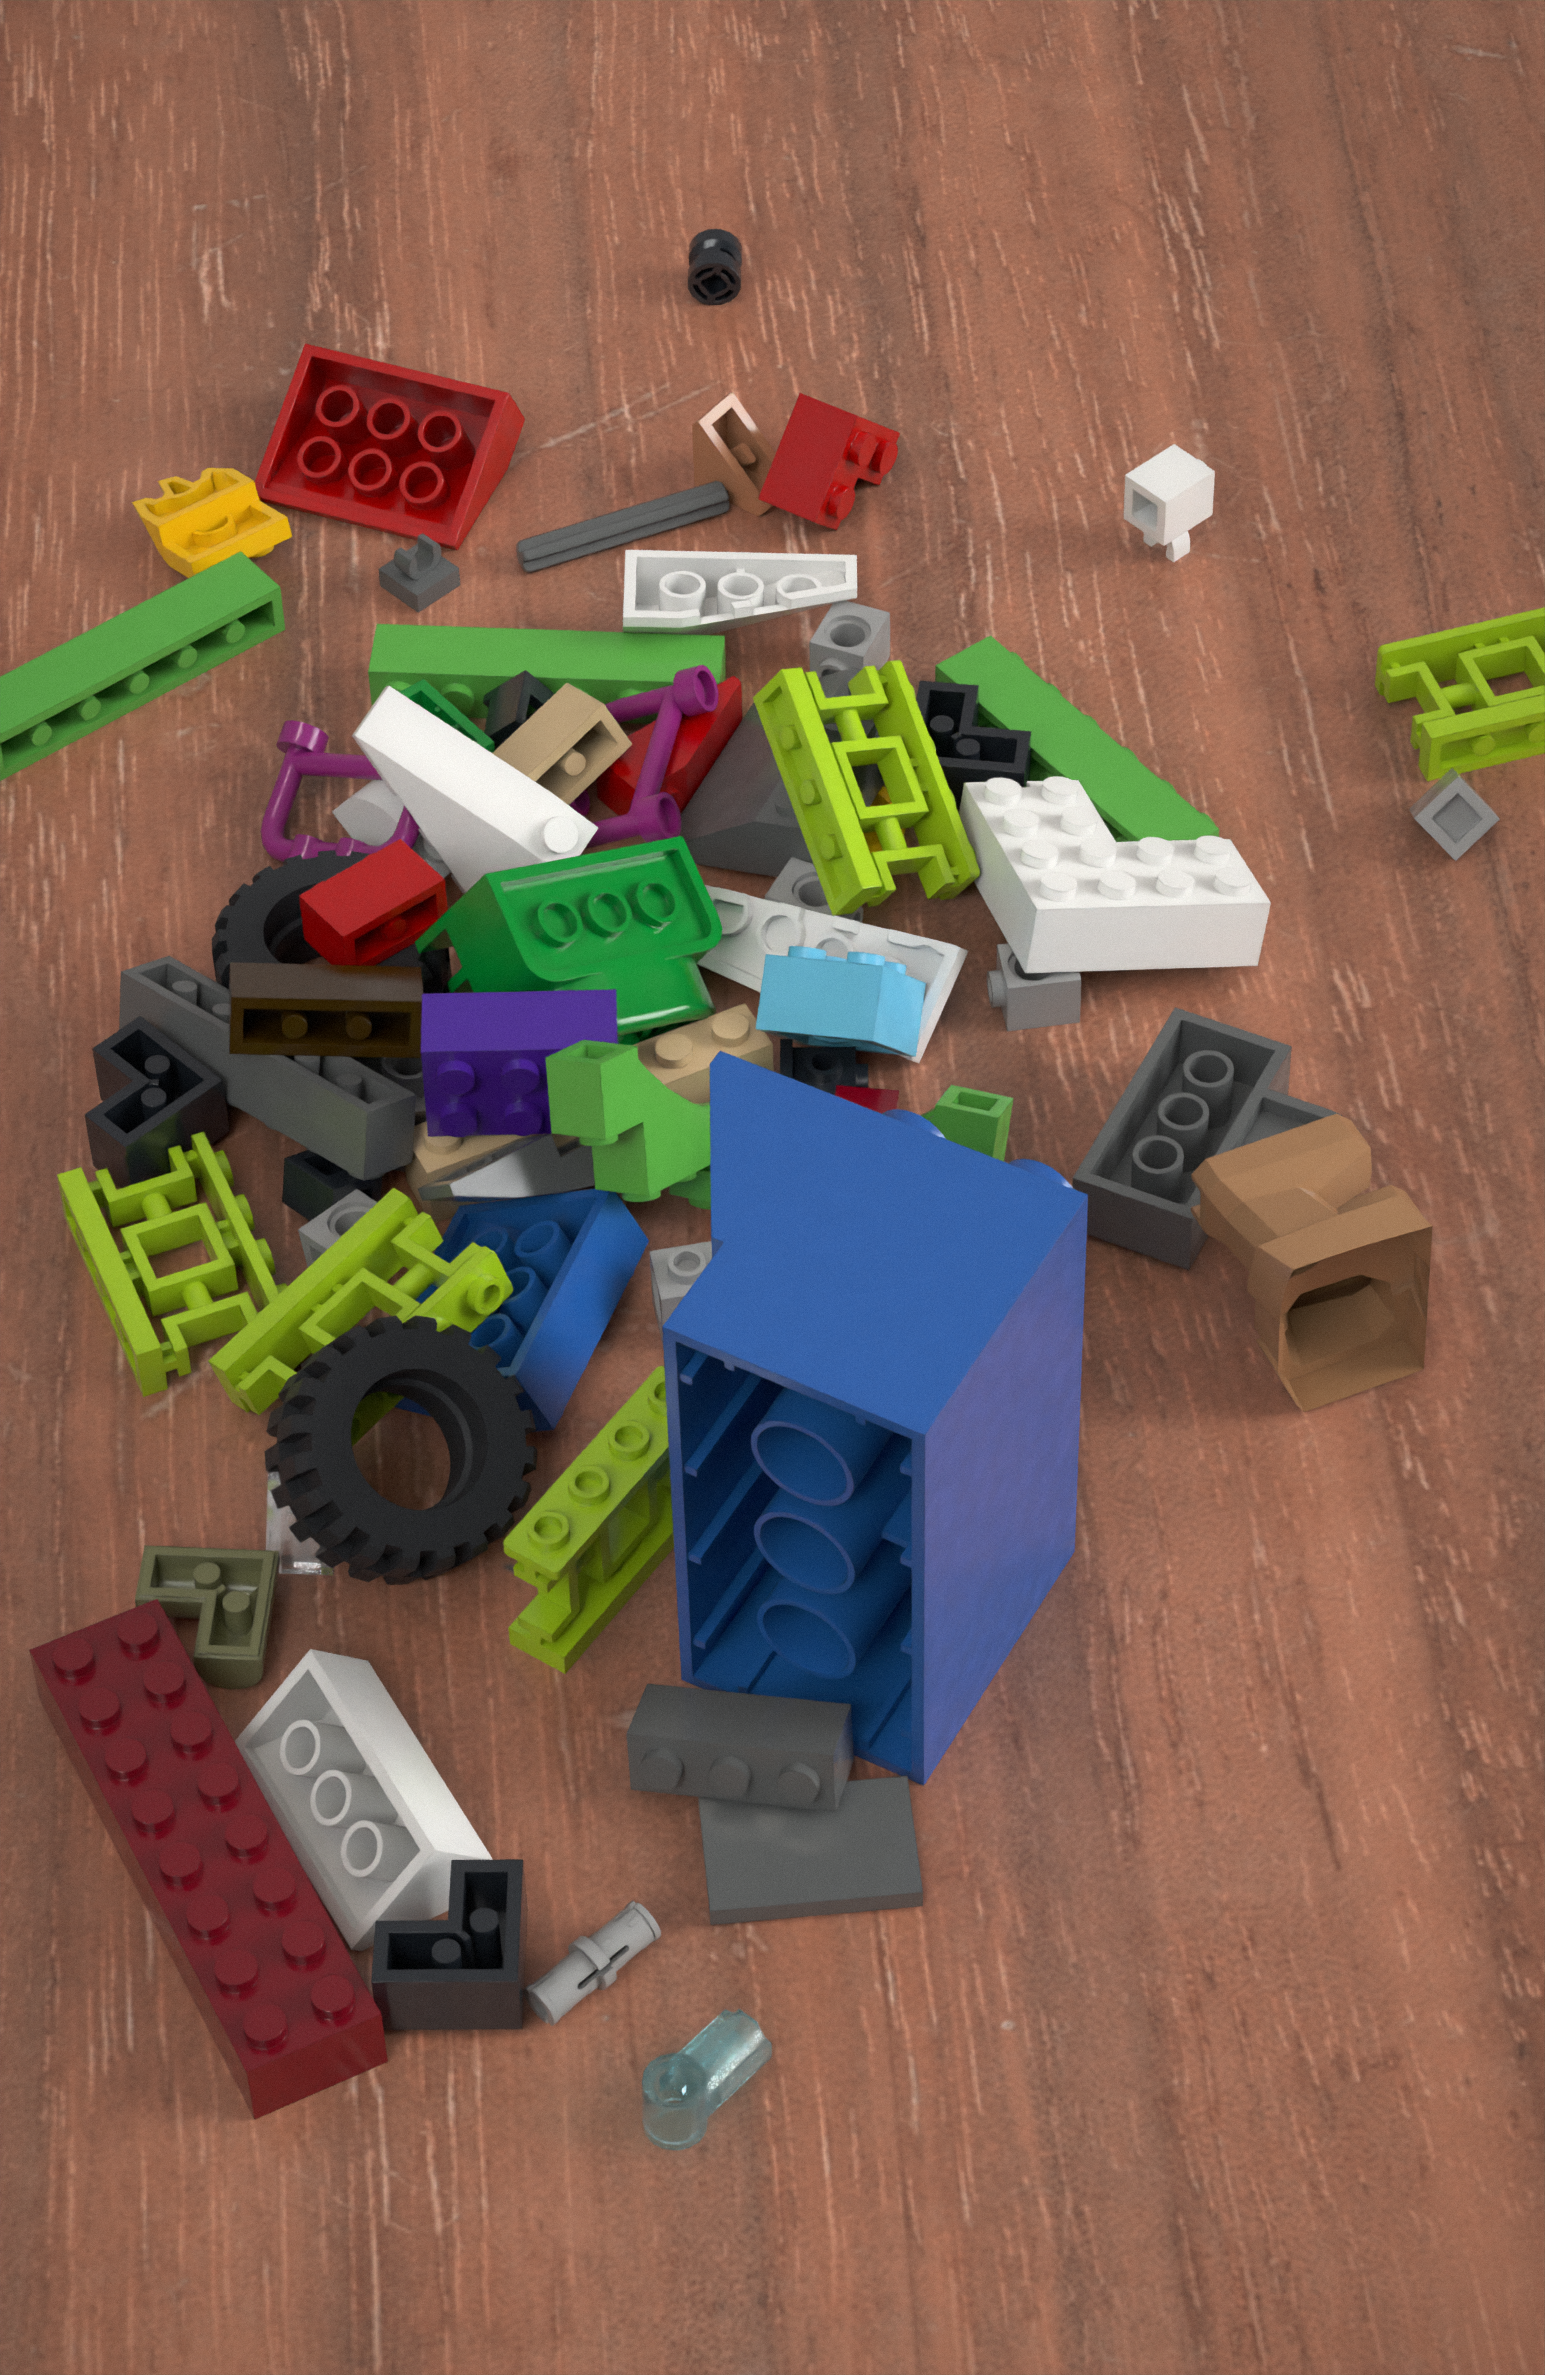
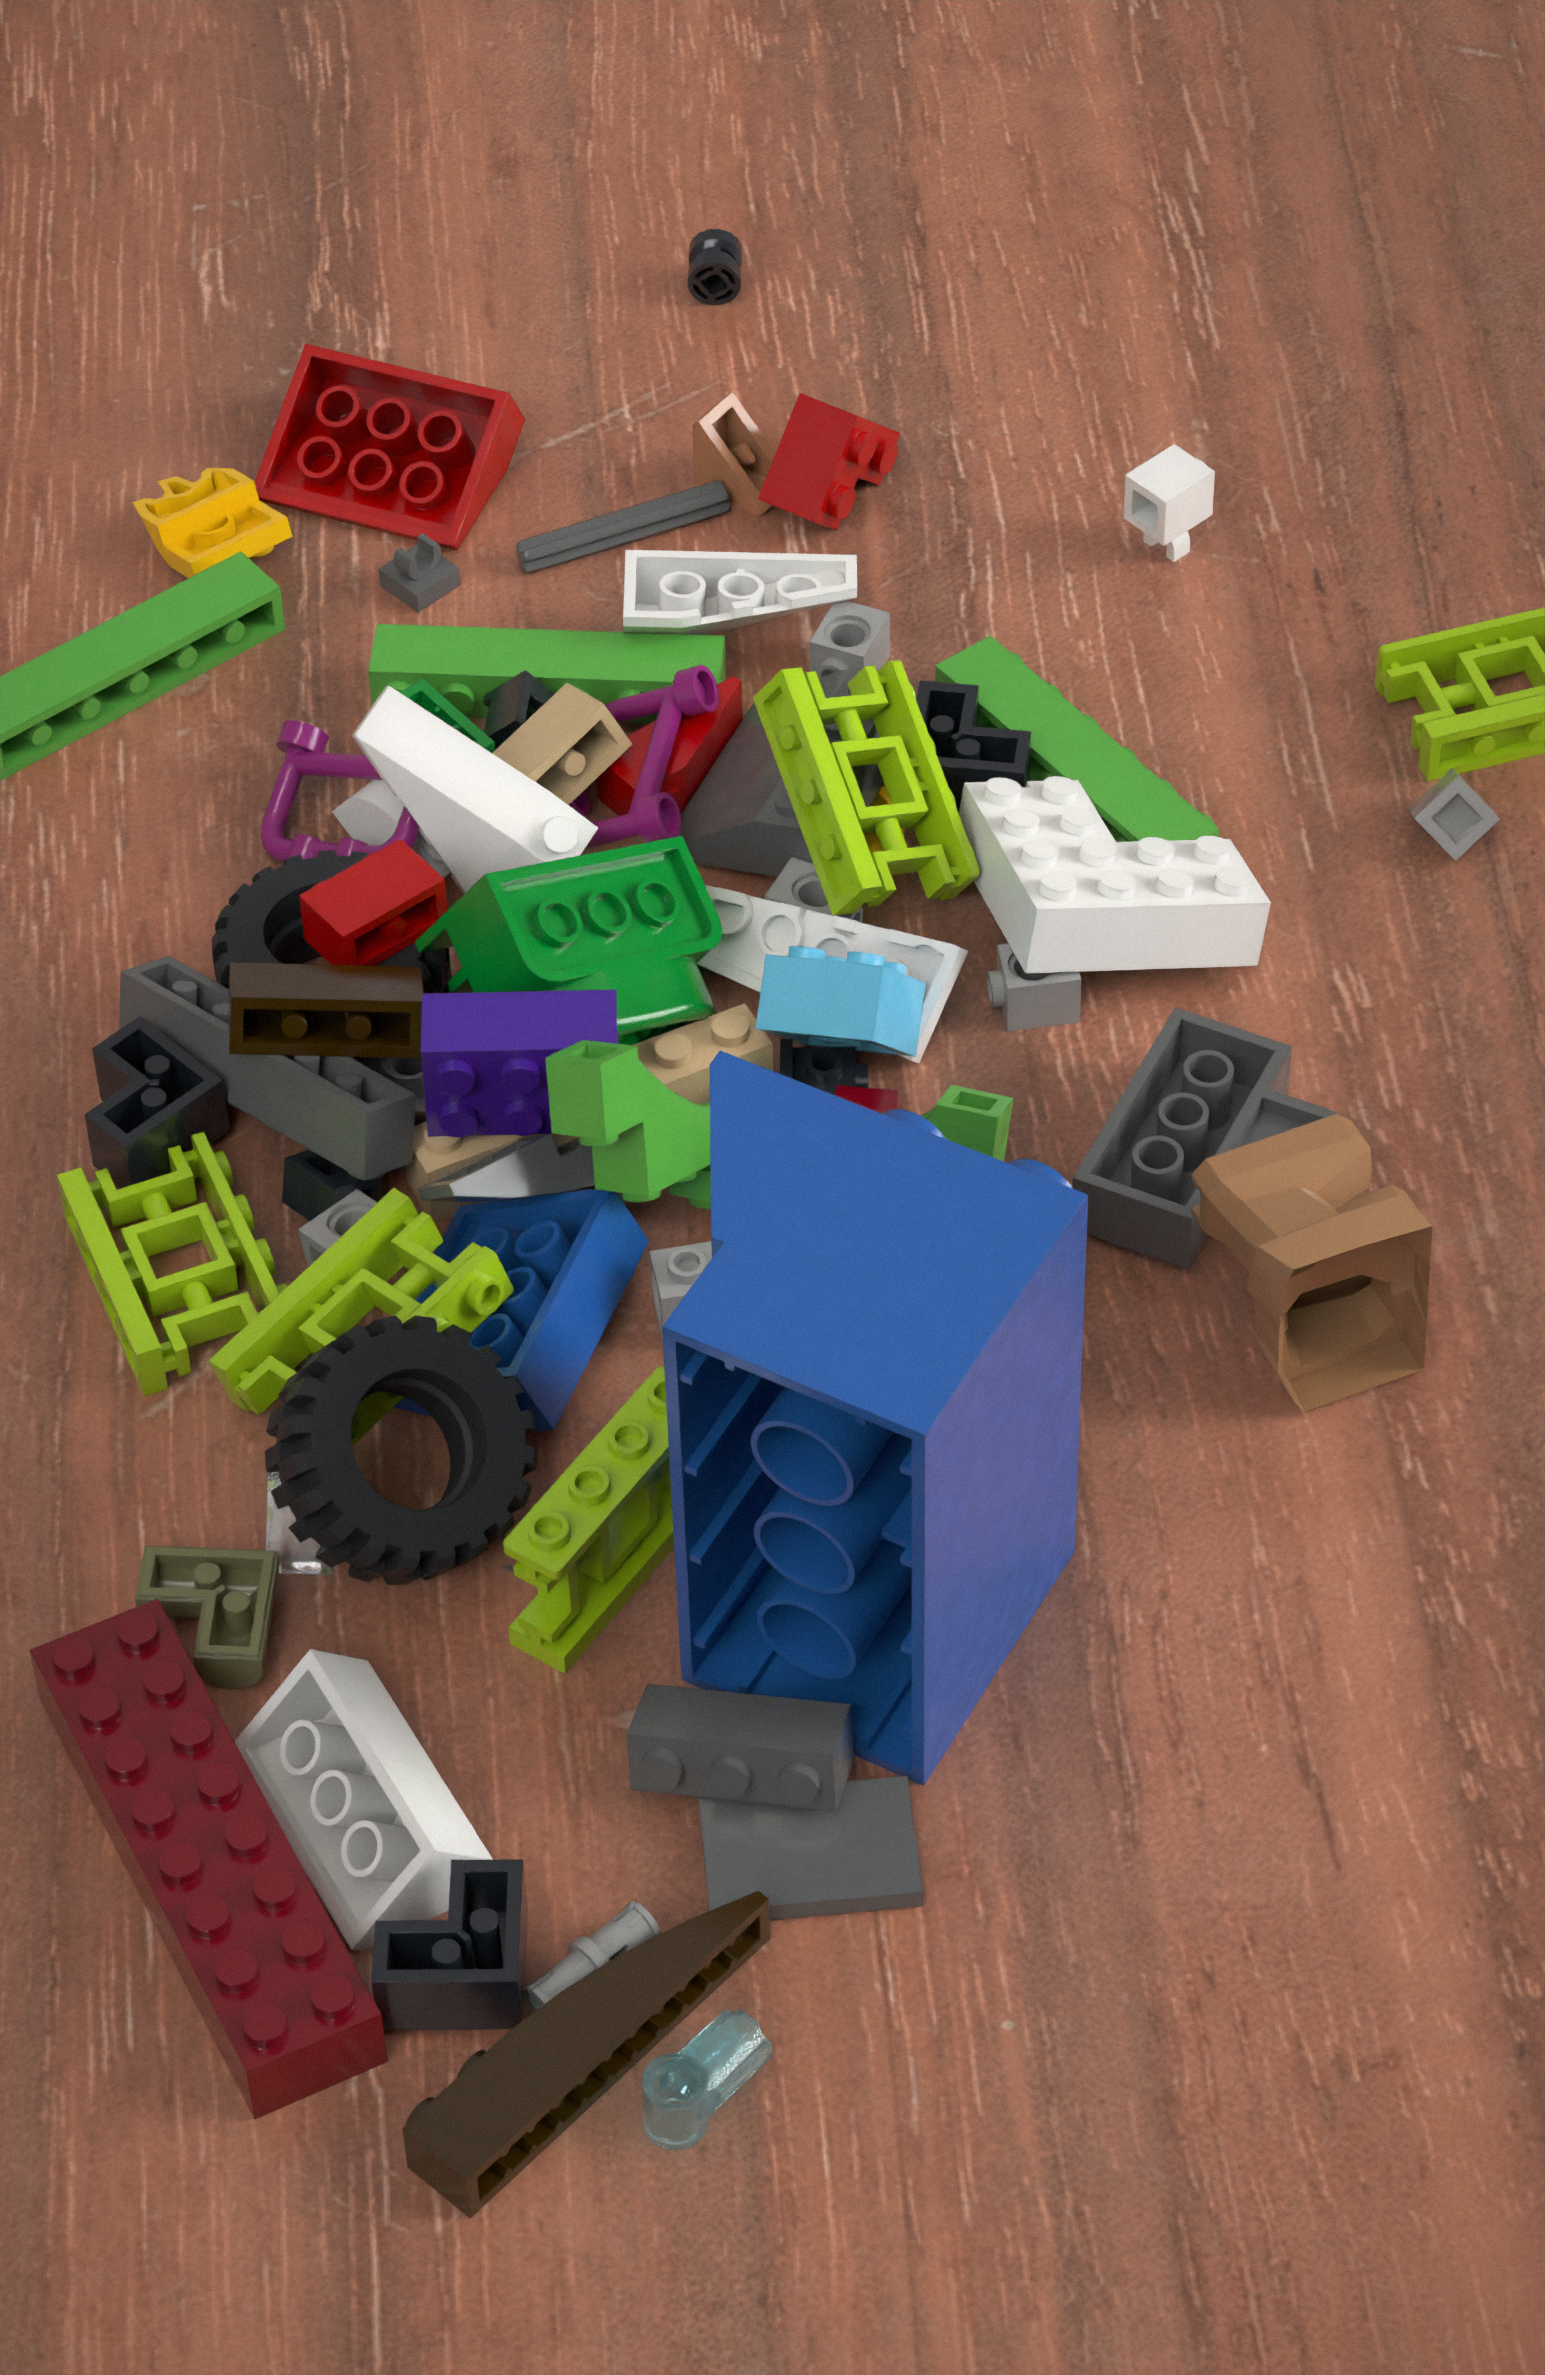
(571, 2053): none -> dark brown slope

